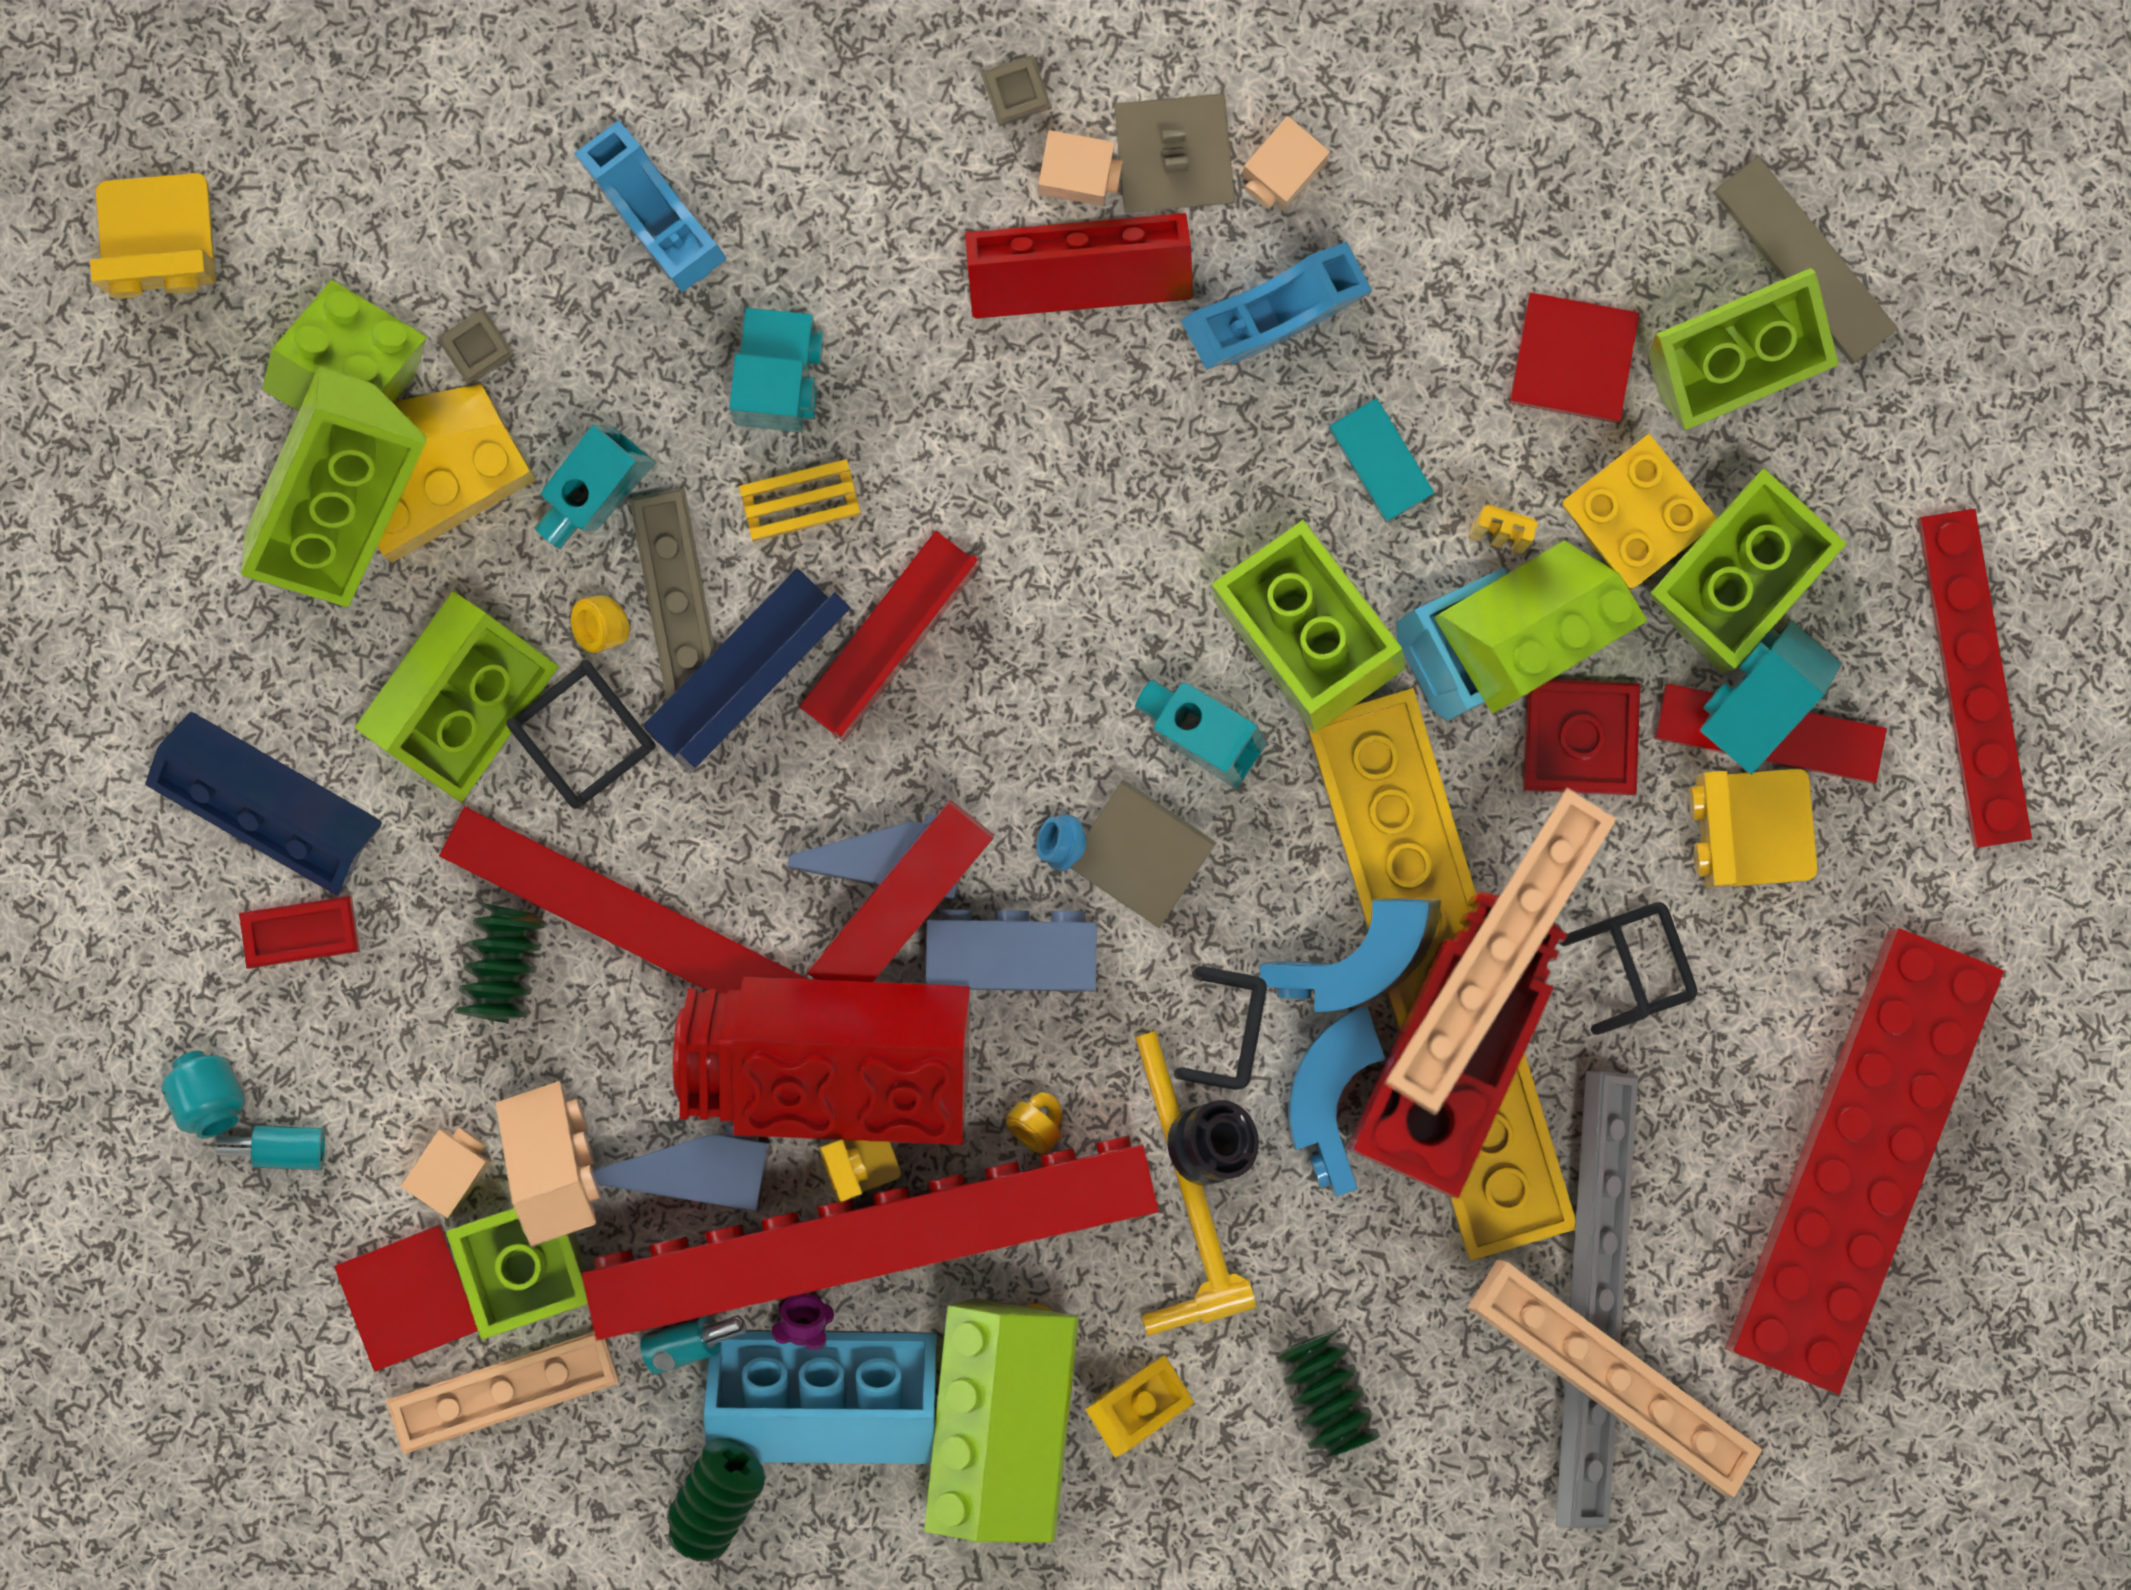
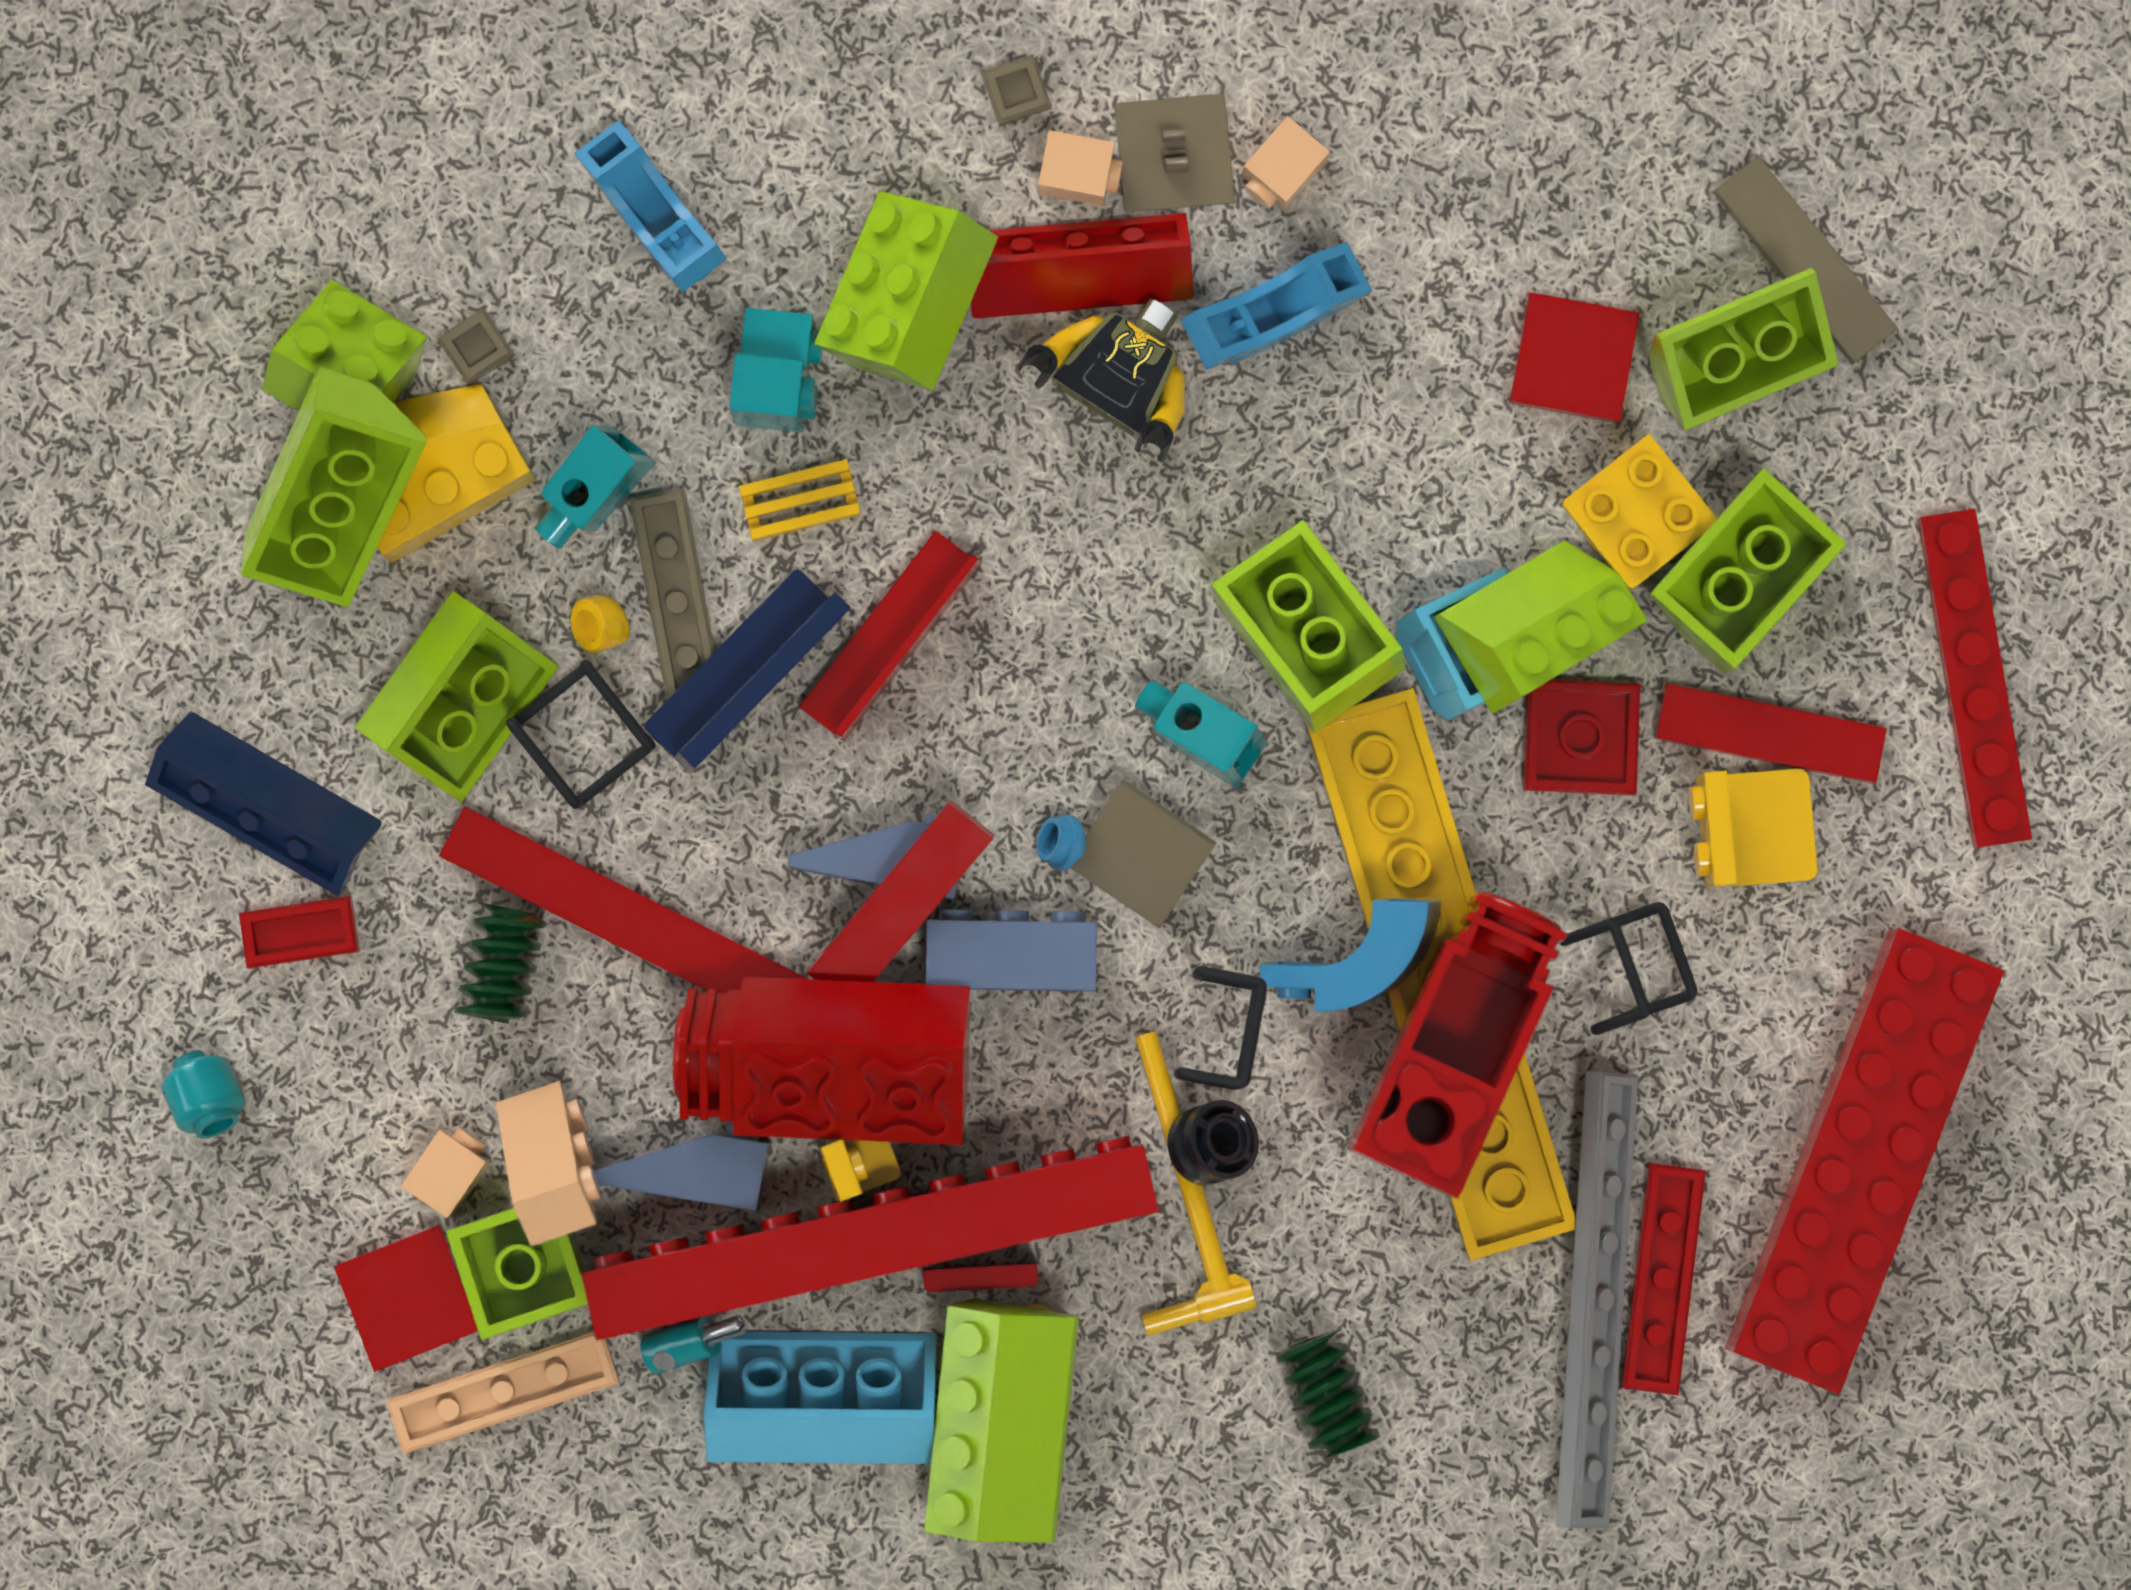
(154, 235): yellow bracket -> none
(279, 1147): teal piece -> none
(714, 1500): dark green piece -> none
(805, 1309): magenta plate -> none
(906, 290): none -> lime brick
(980, 1277): none -> red tile
(1033, 1126): yellow tile -> none
(1119, 372): none -> torso
(1139, 1406): yellow slope -> none
(1316, 1090): dark azure arch -> none
(1381, 460): teal tile -> none
(1500, 951): light nougat plate -> none
(1501, 532): yellow tile -> none
(1614, 1378): light nougat plate -> none
(1663, 1279): none -> red tile
(1780, 686): teal brick -> none

